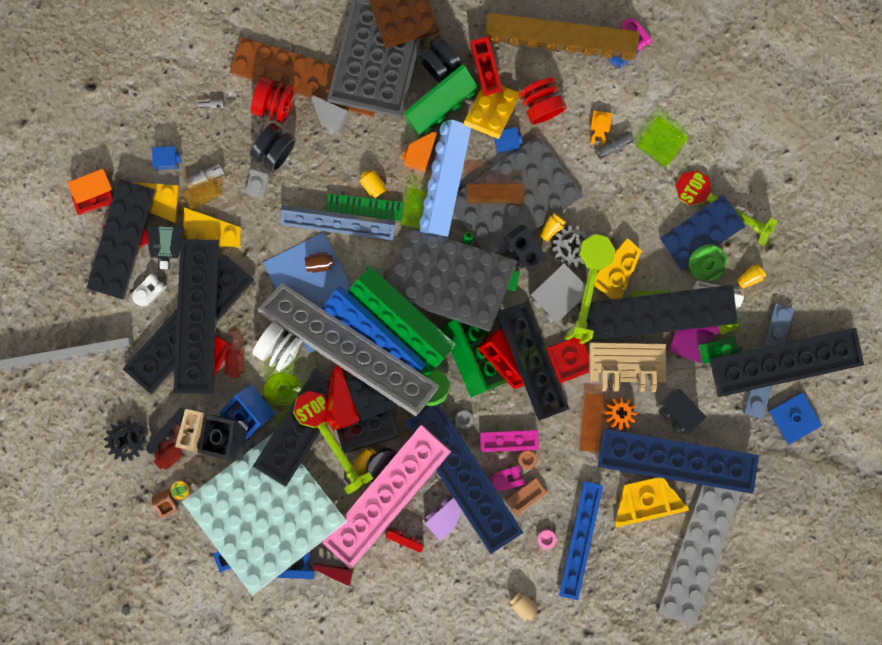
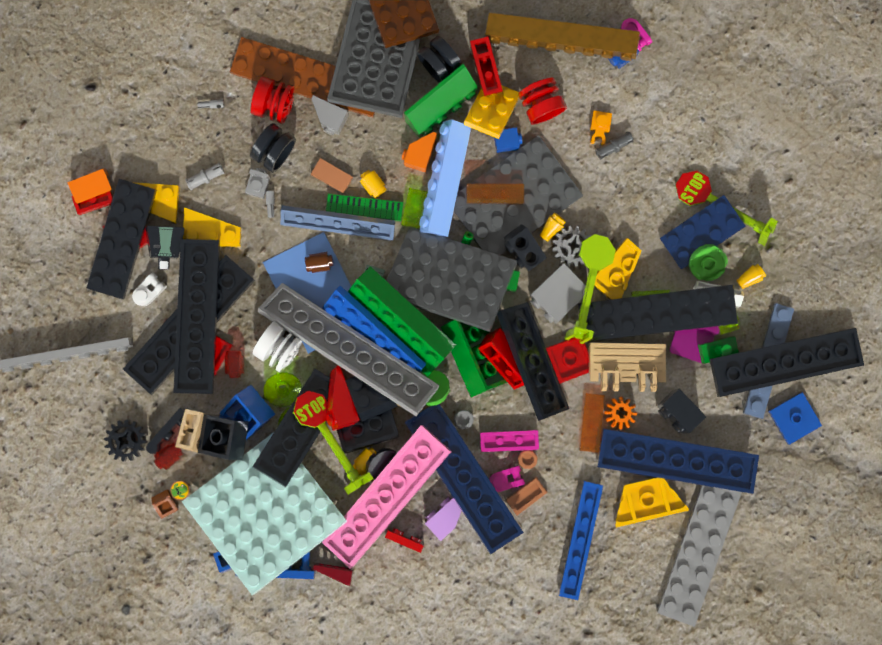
(166, 158): blue brick -> none
(203, 194): clear yellow leg -> none
(270, 203): none -> light grey pin
(331, 176): none -> nougat tile
(523, 606): tan brick -> none
(546, 538): bright pink tile -> none
(662, 141): clear neon green tile -> none

